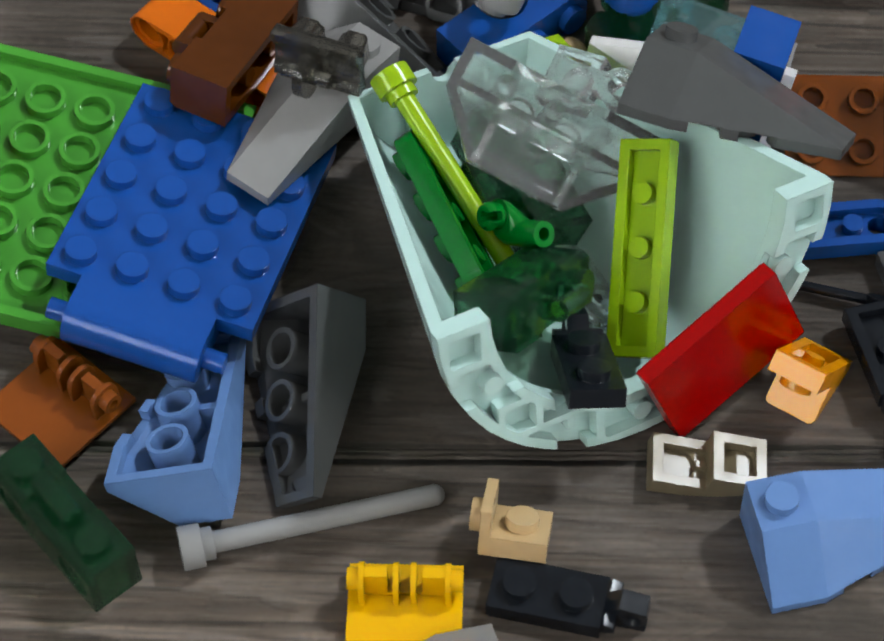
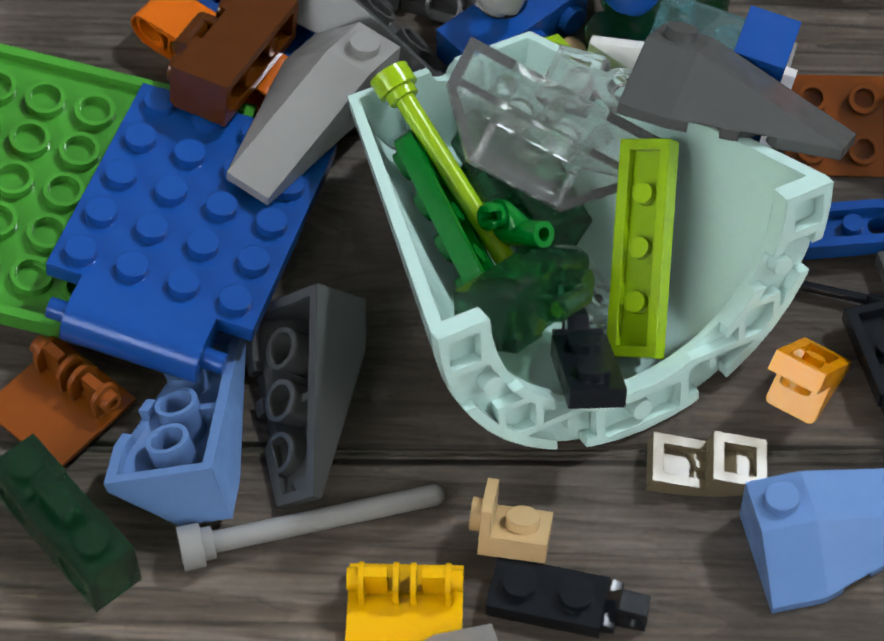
(319, 61): clear smoke hips -> none
(721, 350): red tile -> none

